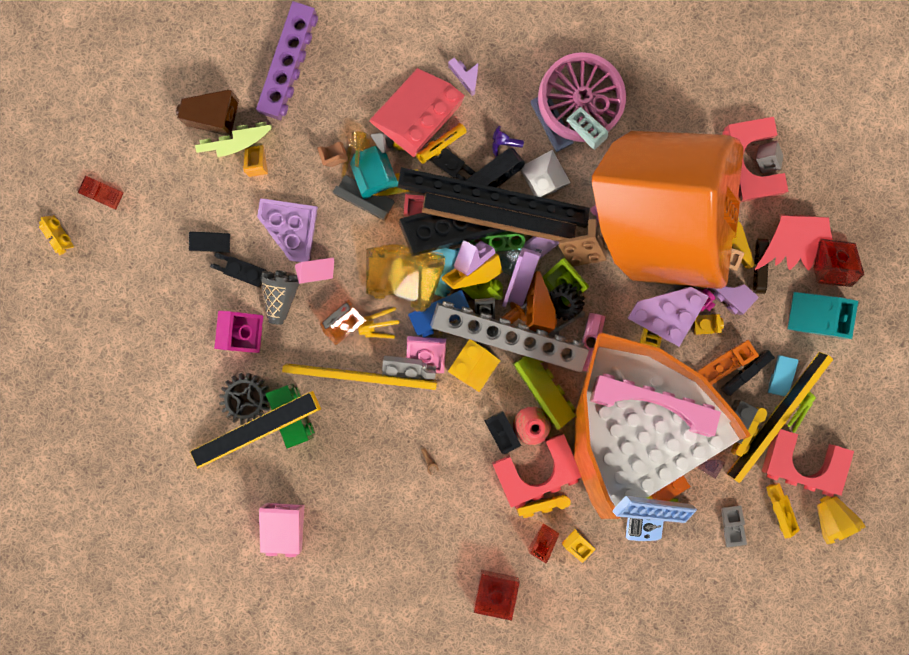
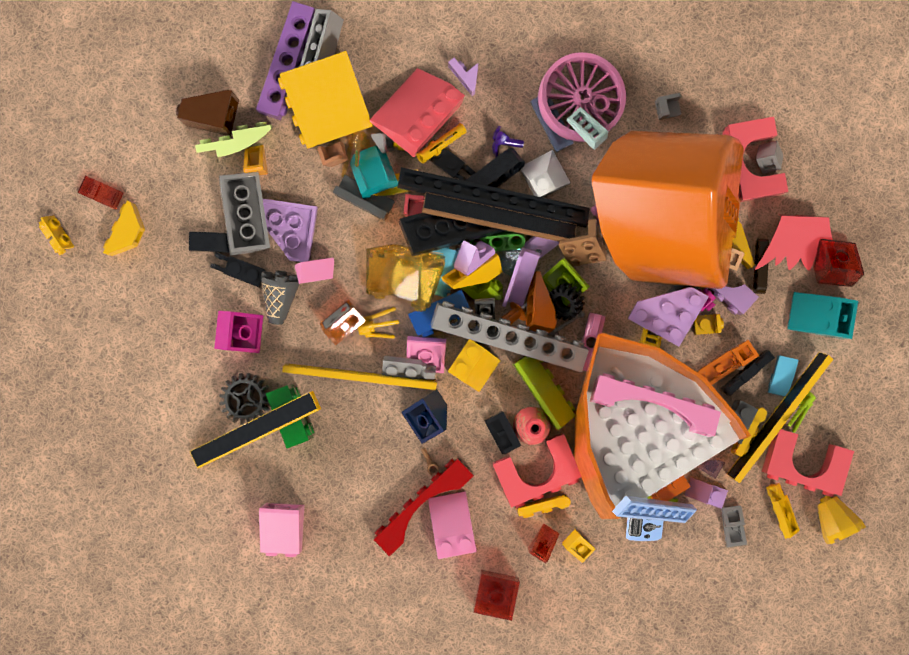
(126, 231): none -> yellow slope
(244, 213): none -> light grey slope
(322, 36): none -> light grey brick
(325, 99): none -> yellow panel
(427, 416): none -> dark blue slope
(452, 478): none -> red arch
(452, 525): none -> bright pink slope
(668, 106): none -> light grey panel
(706, 492): none -> lavender slope

